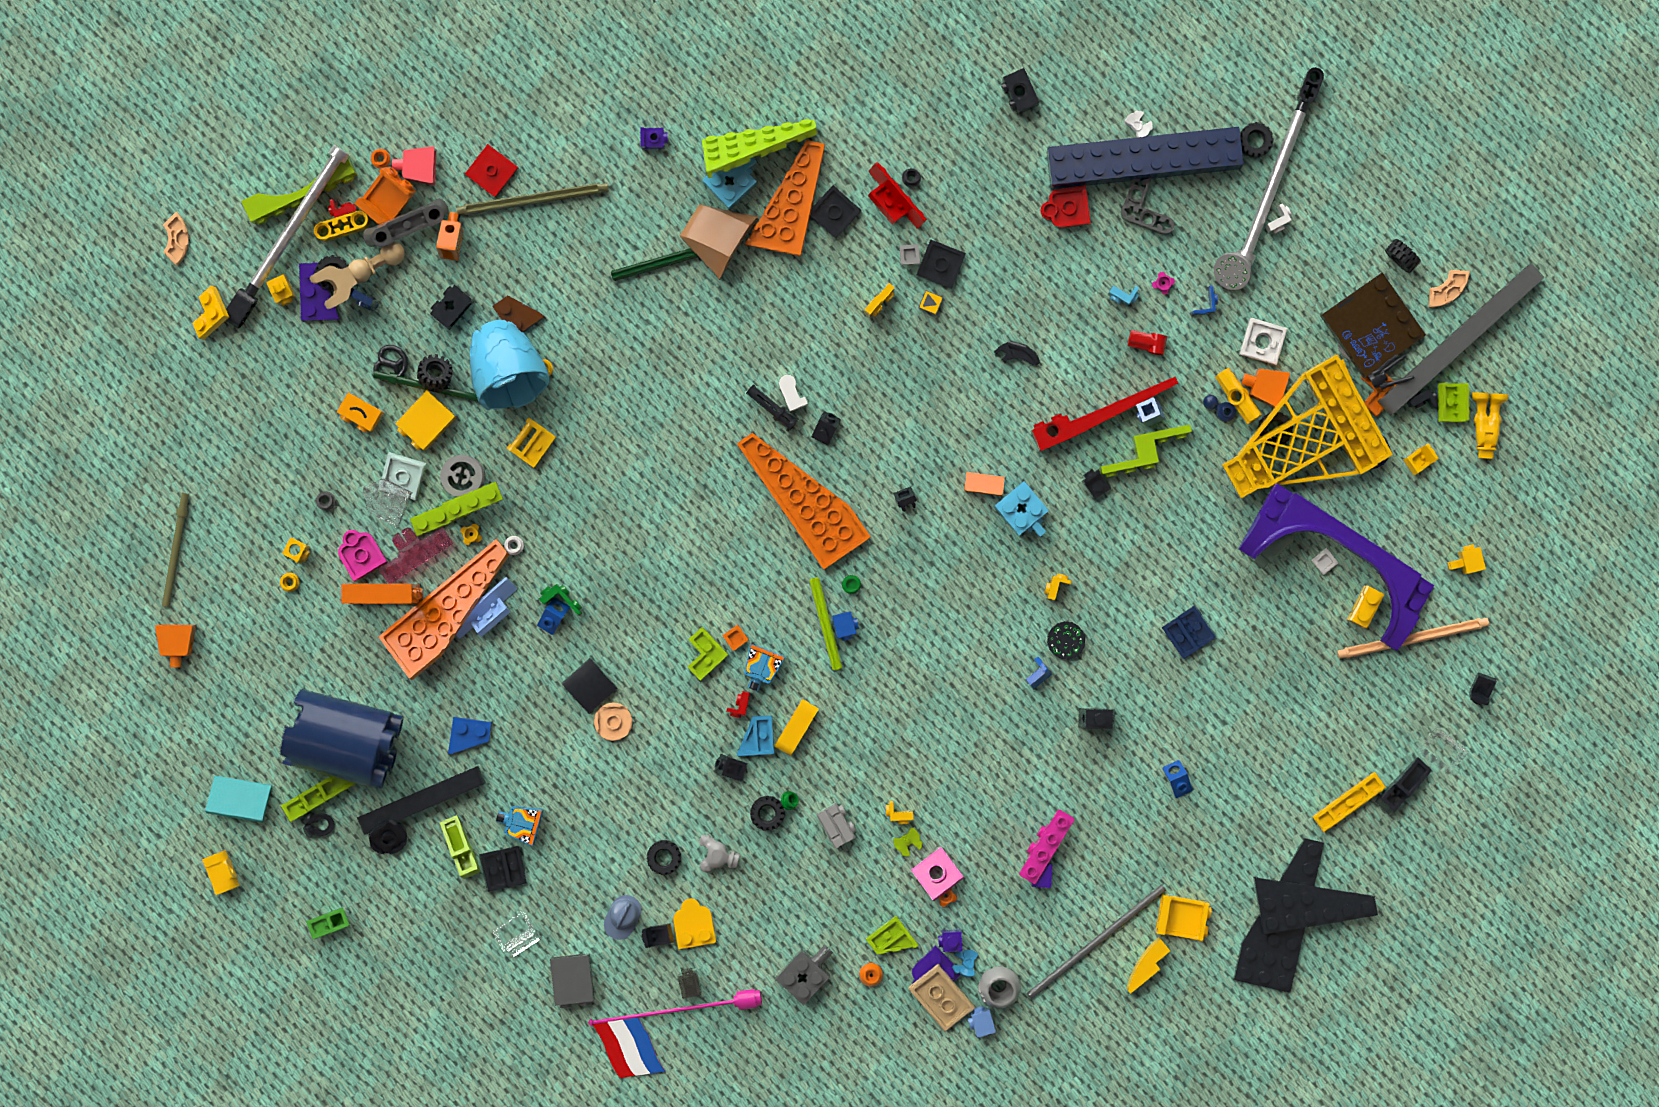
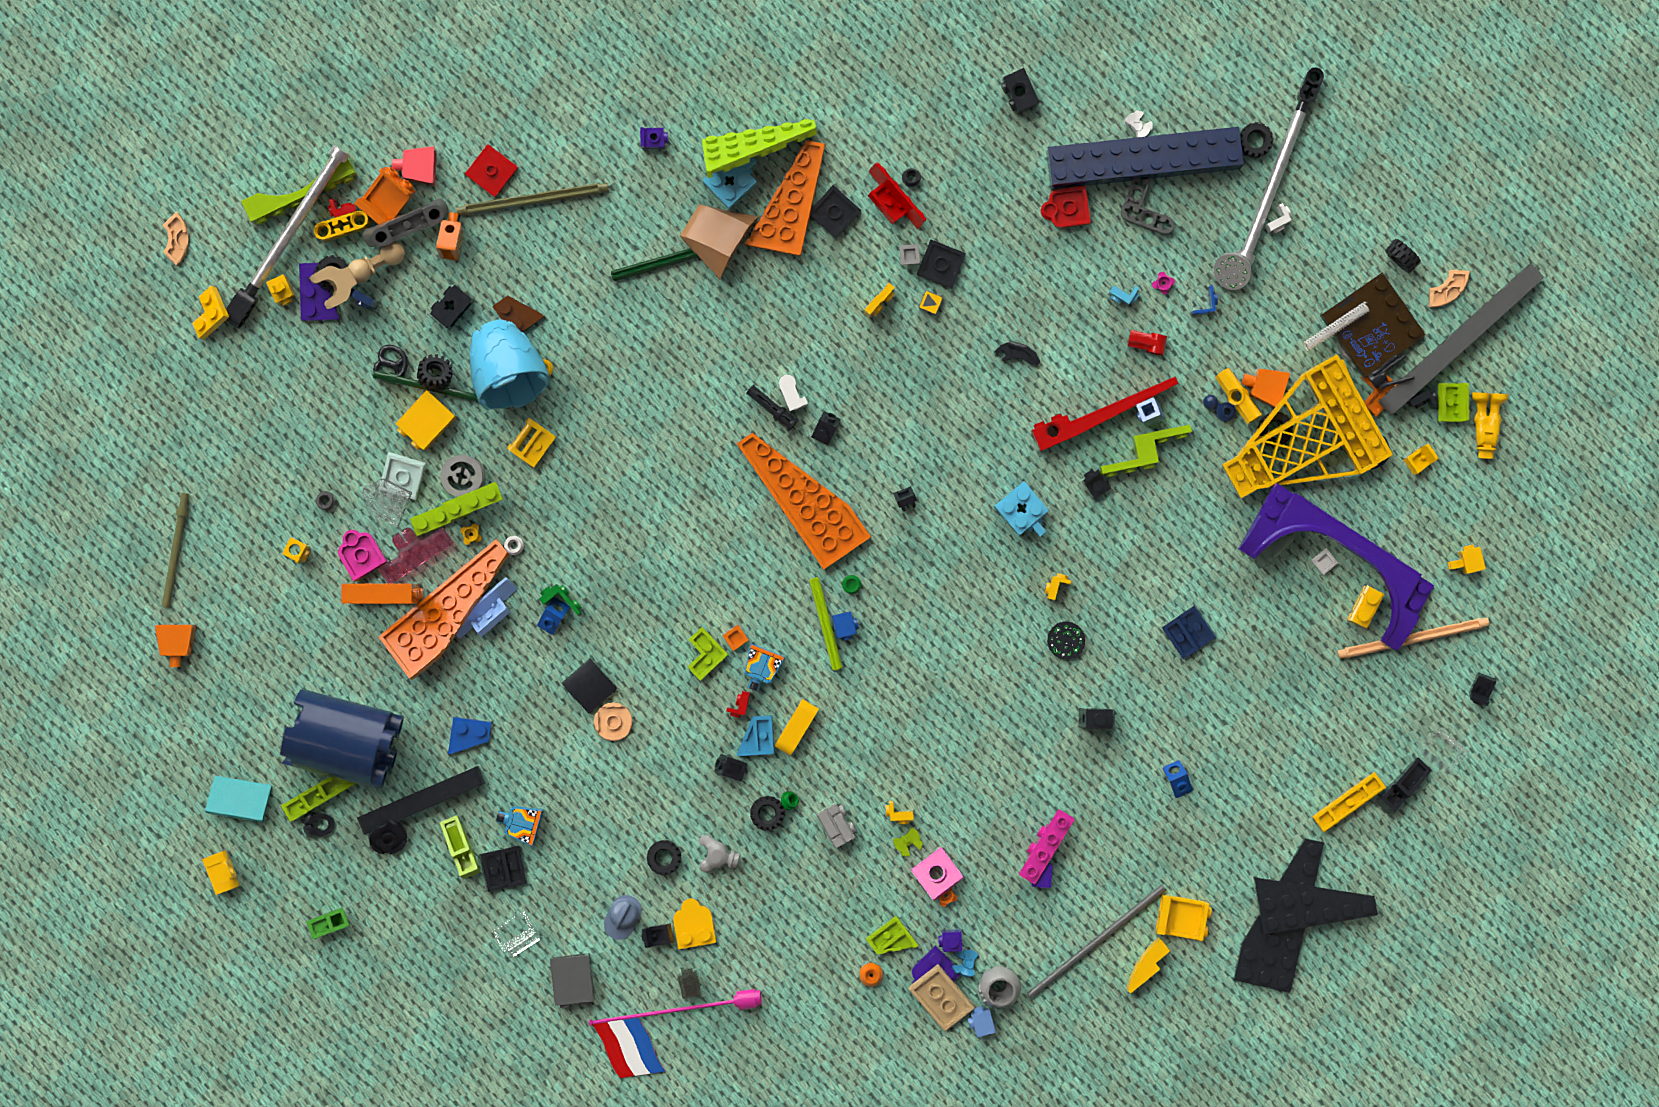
(283, 582): yellow plate -> none
(360, 412): light orange brick -> none
(378, 152): orange plate -> none
(812, 966): dark grey brick -> none
(984, 484): slope -> none
(1040, 675): tile -> none
(1276, 337): white piece -> none
(1337, 327): none -> white piece

